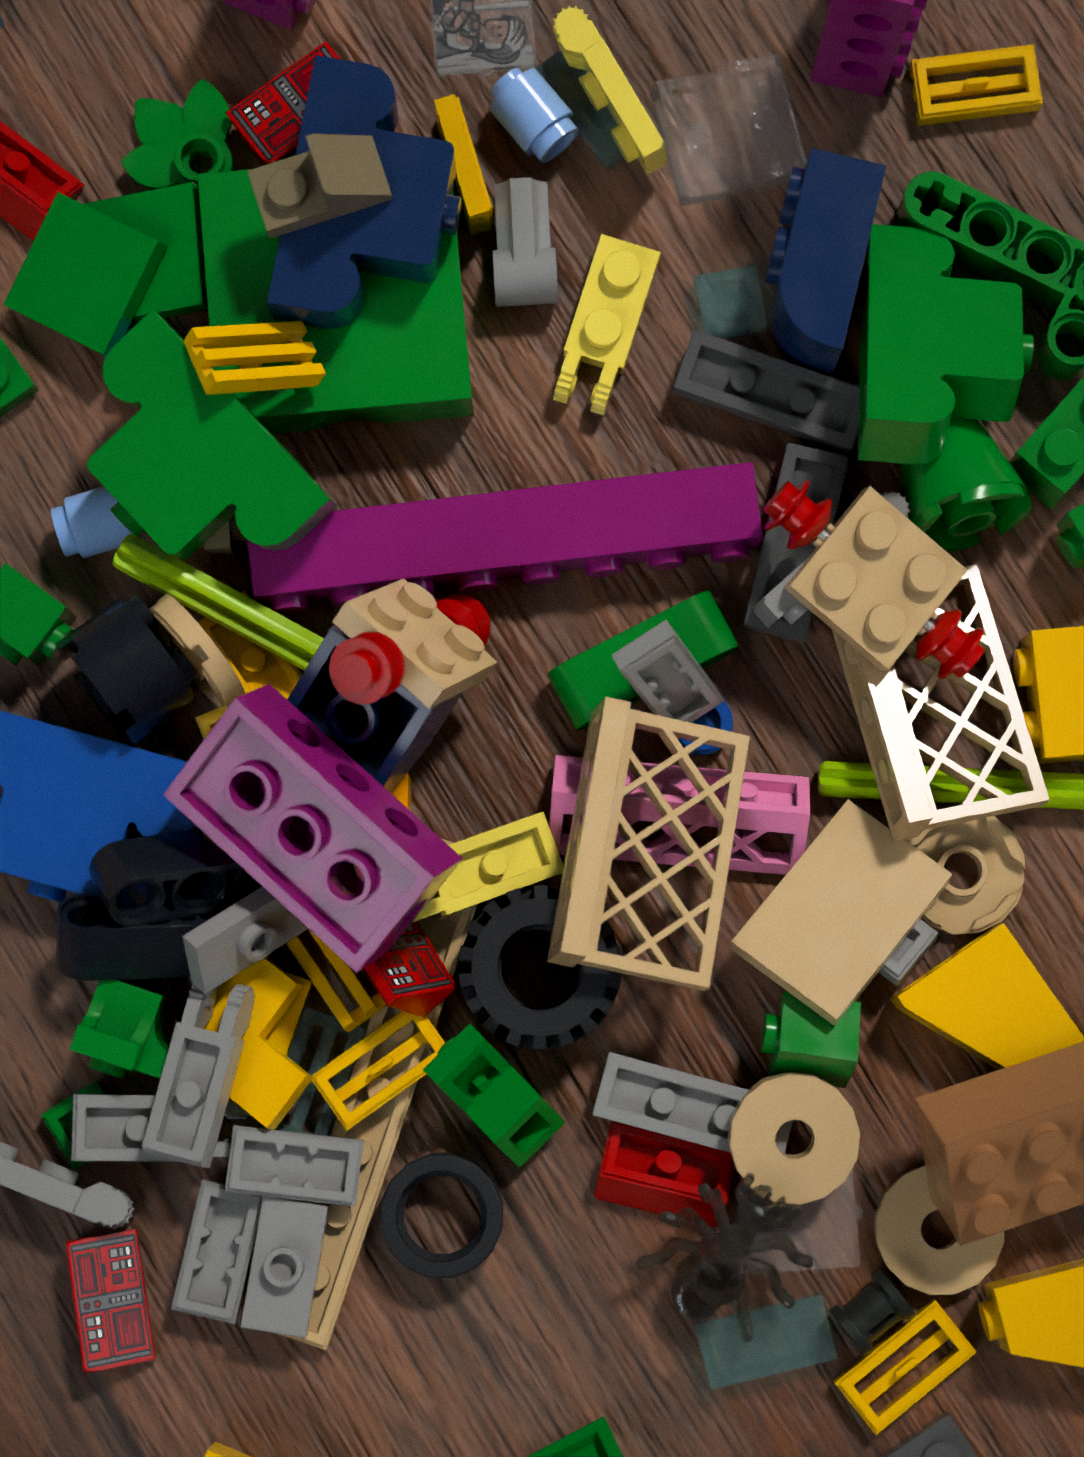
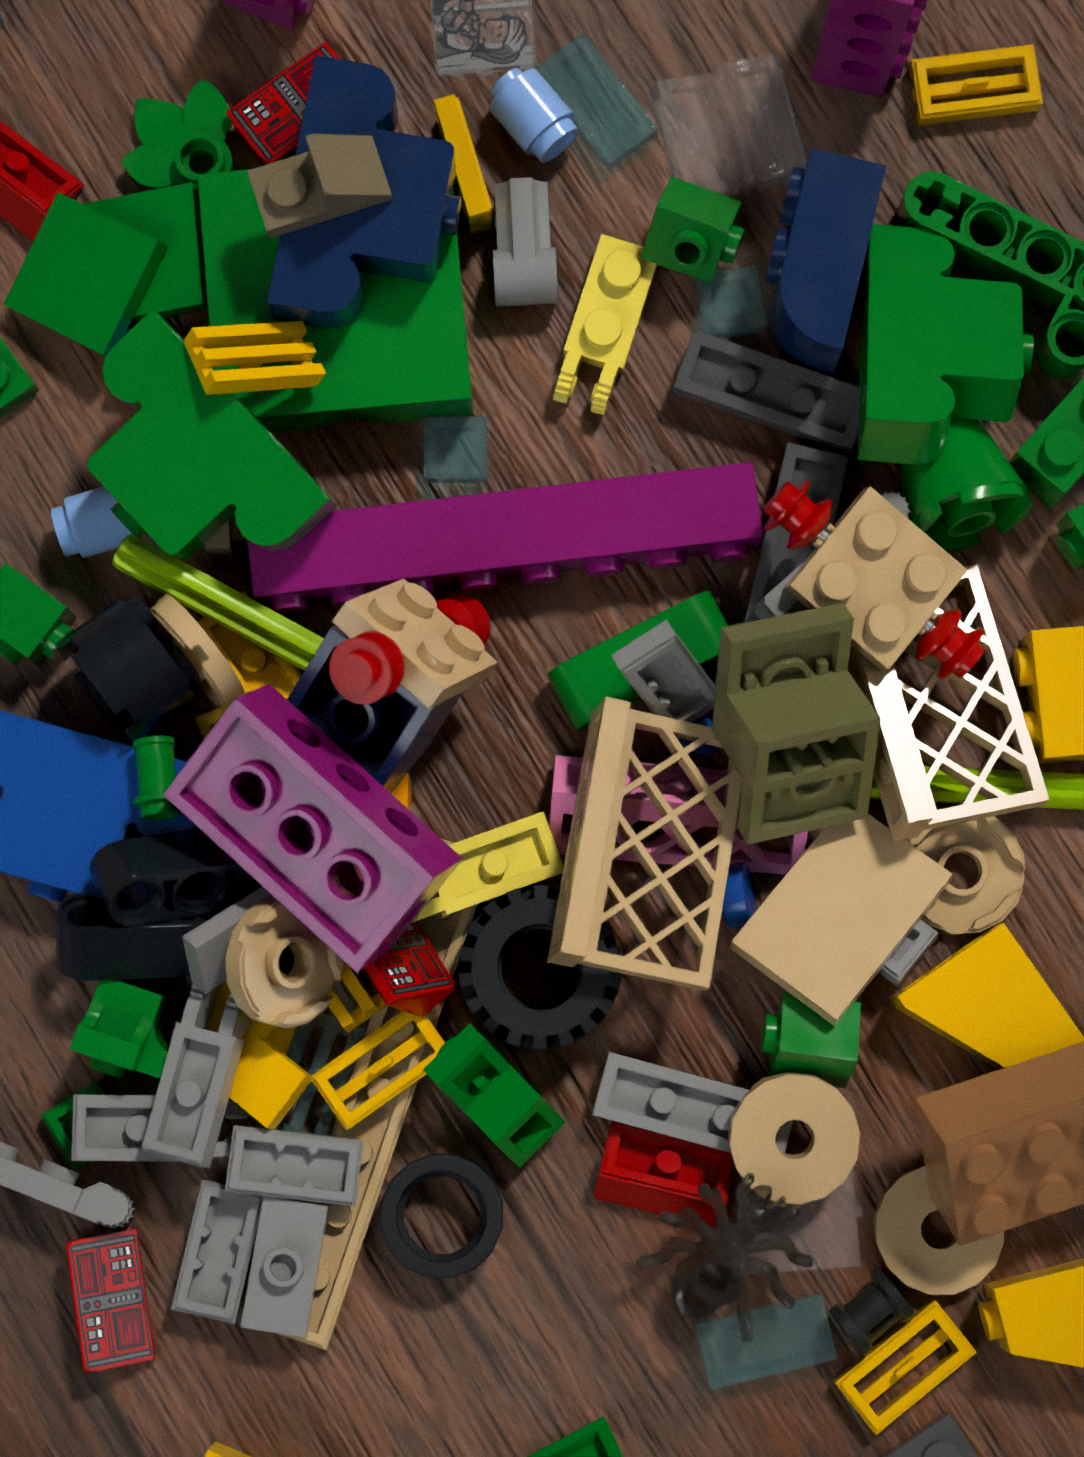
(154, 775): none -> green pin
(255, 972): none -> tan tile
(455, 449): none -> clear light blue tile
(609, 87): light yellow hinge -> none
(693, 230): none -> green brick
(739, 896): none -> blue tile
(795, 723): none -> olive bracket

